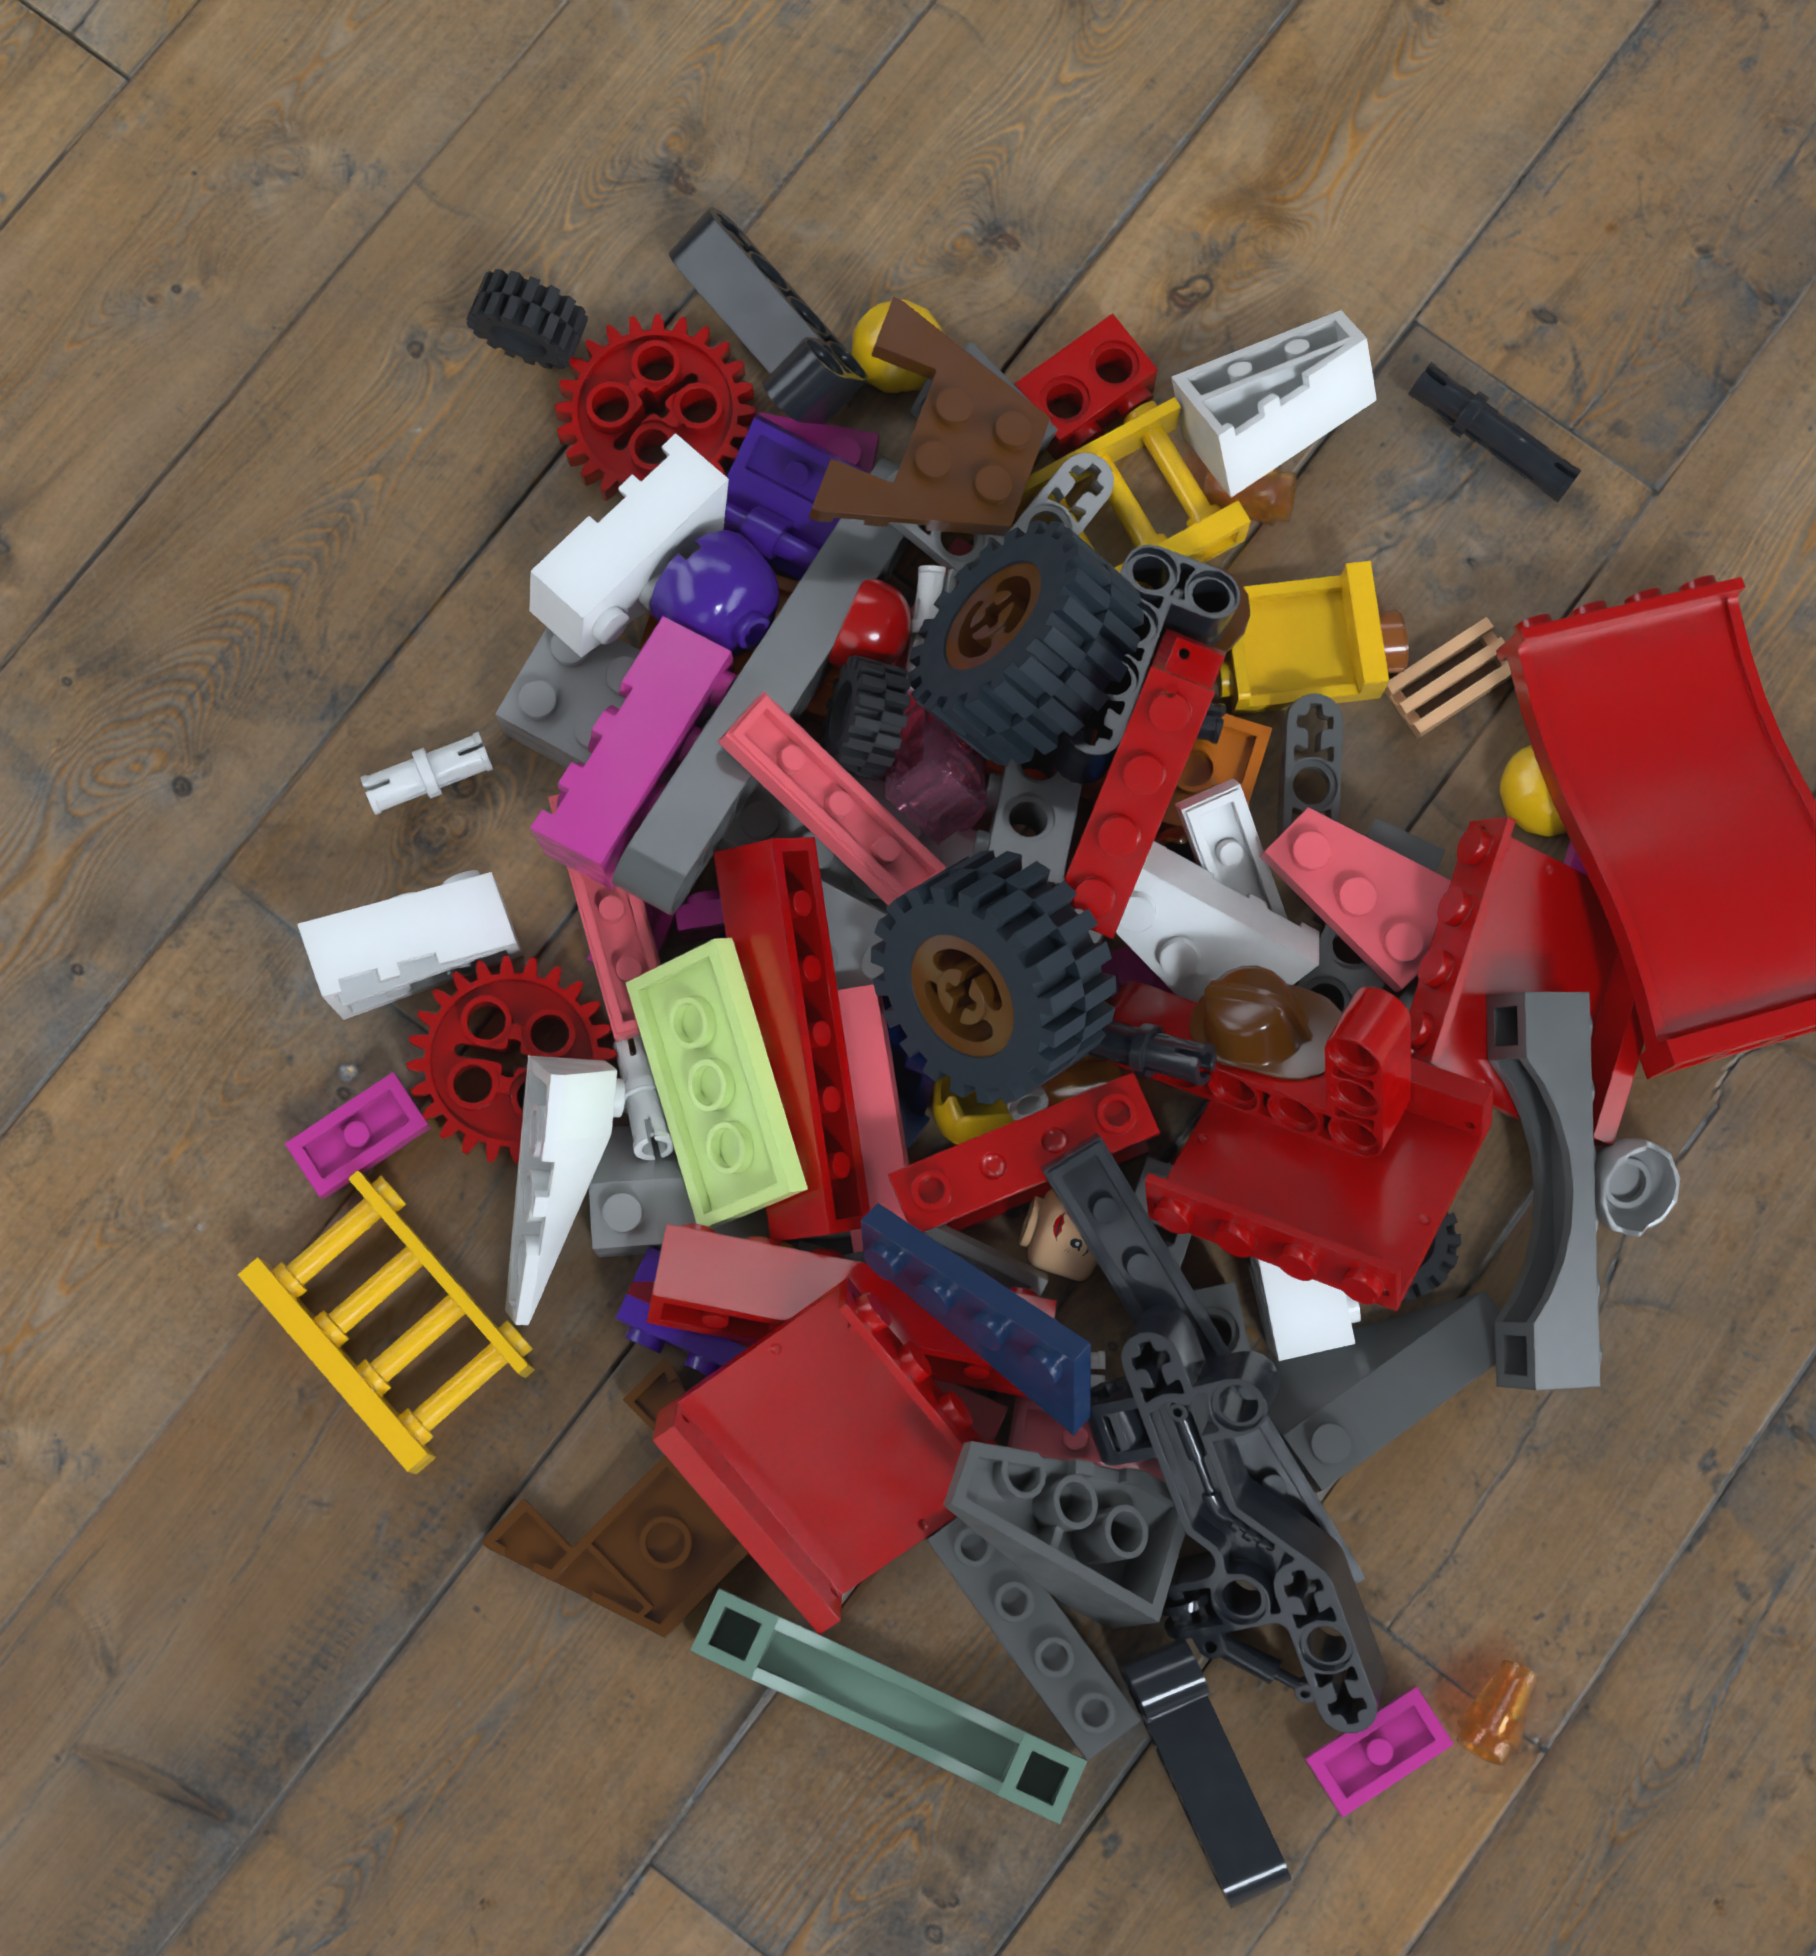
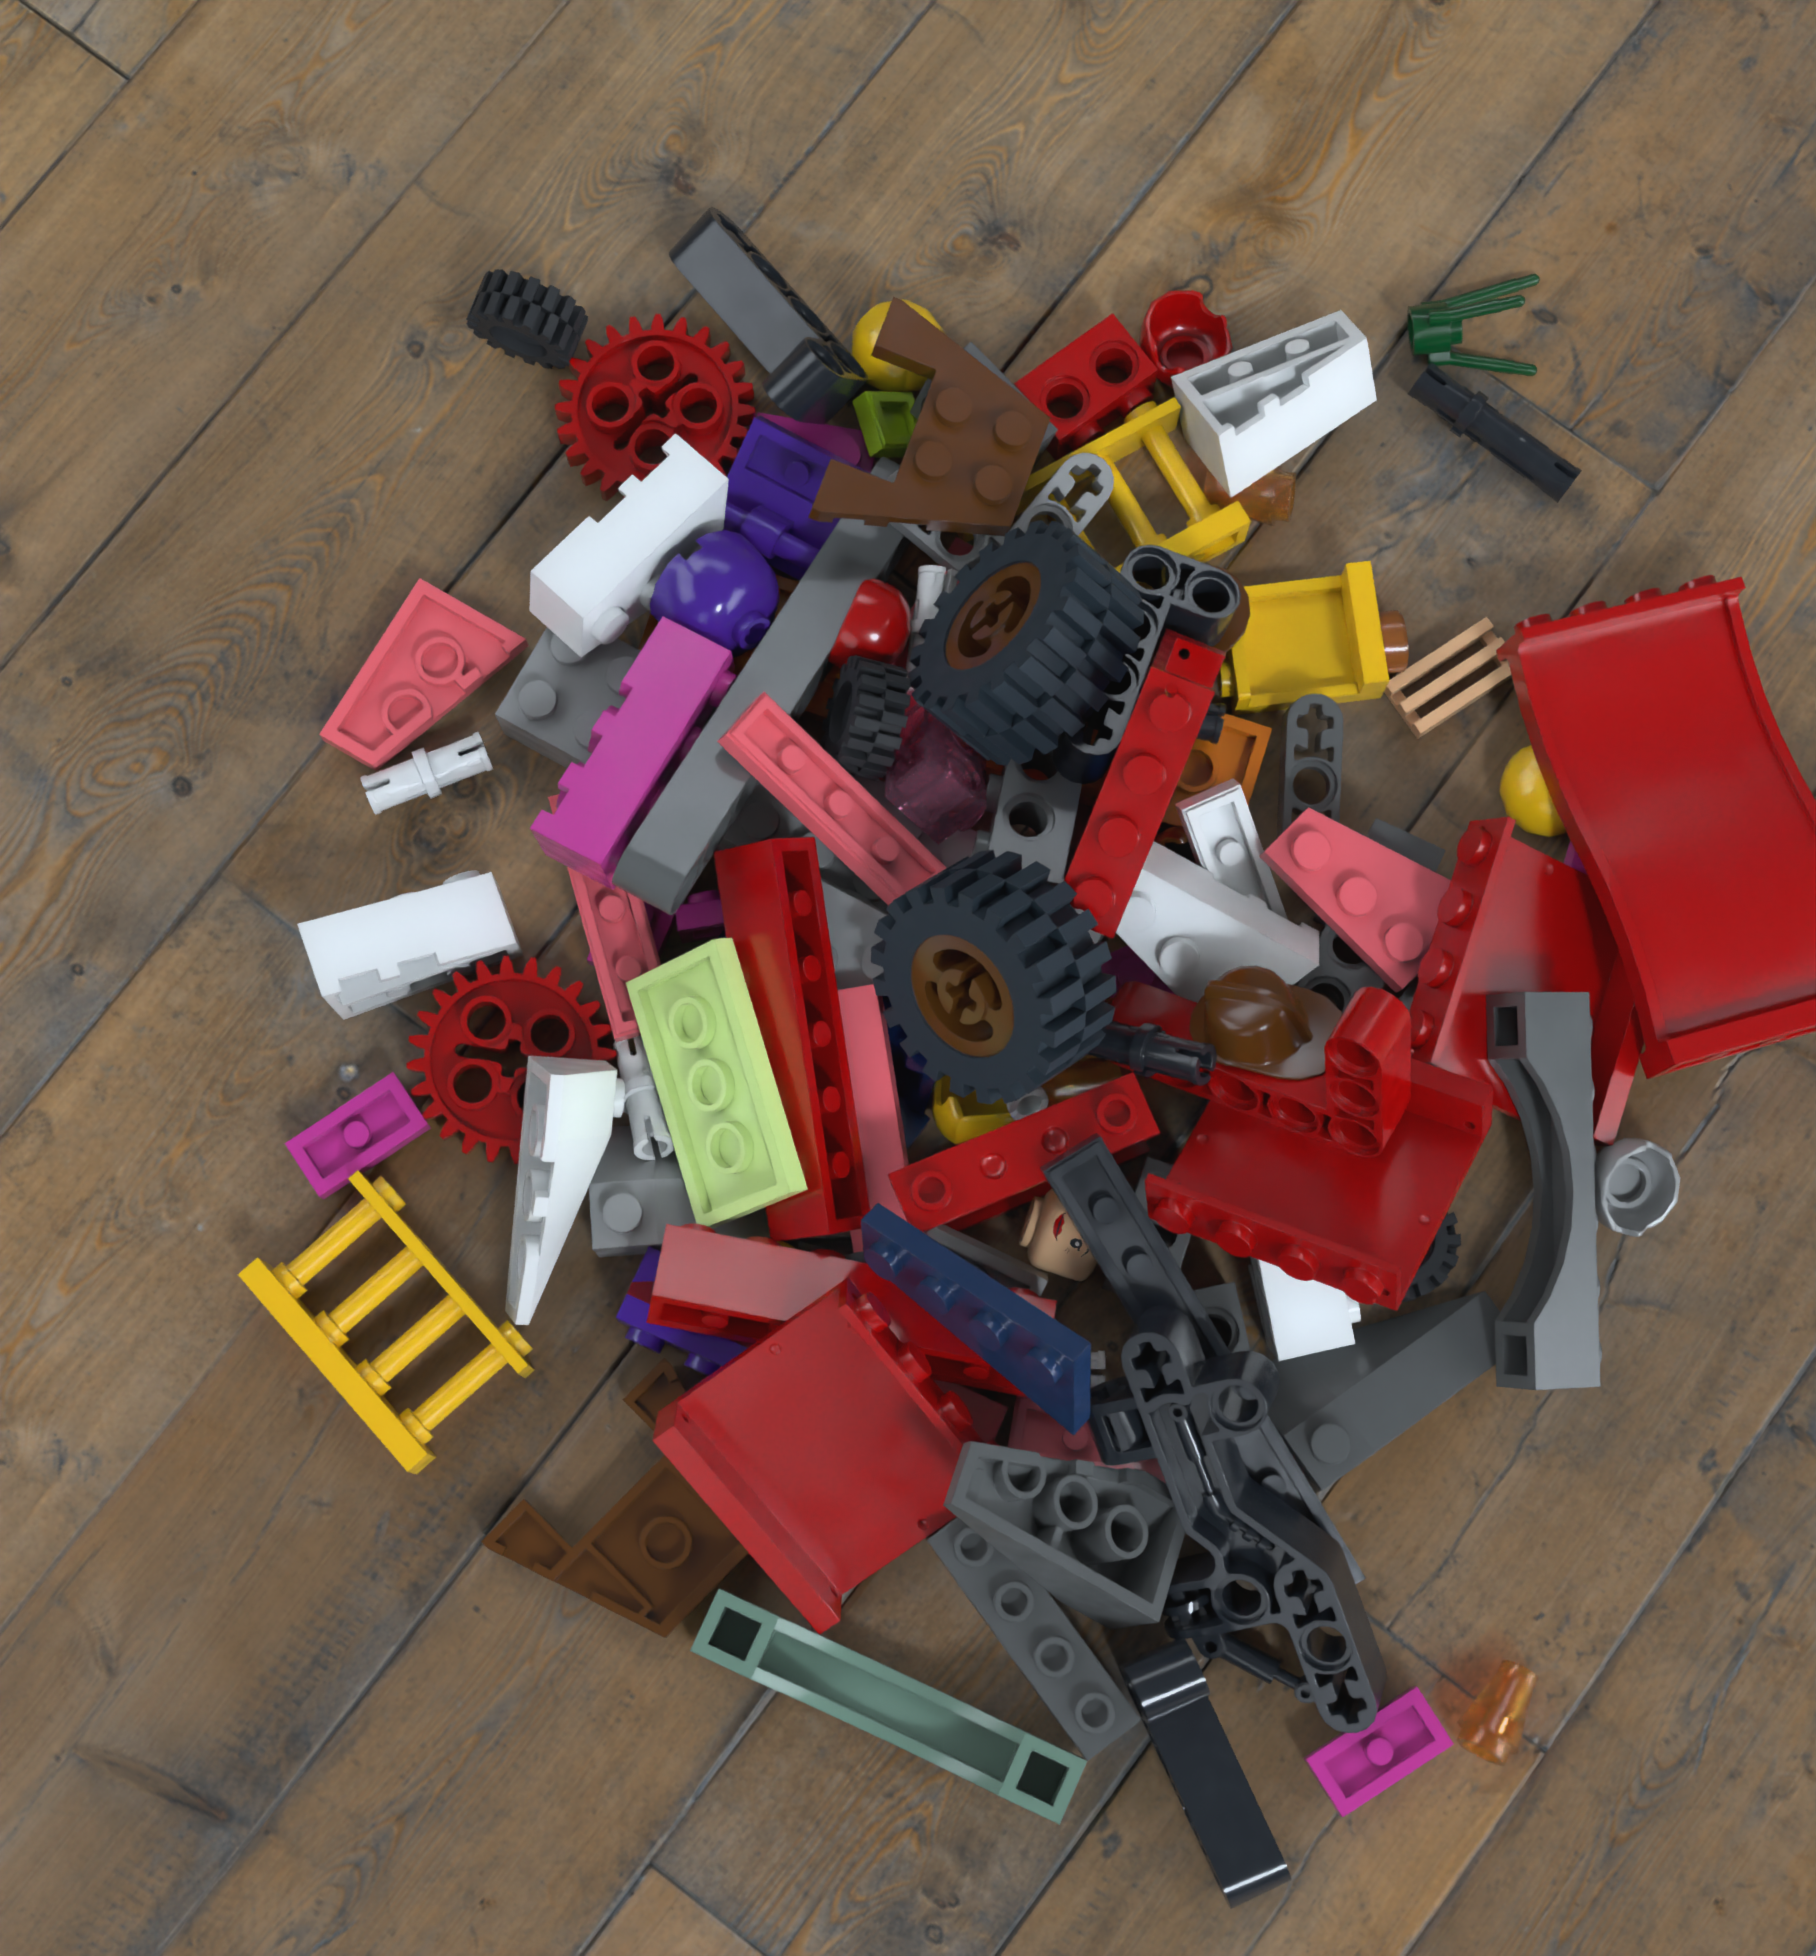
(417, 674): none -> coral wing
(885, 422): none -> lime tile
(1182, 334): none -> red hair
(1438, 325): none -> dark green plant

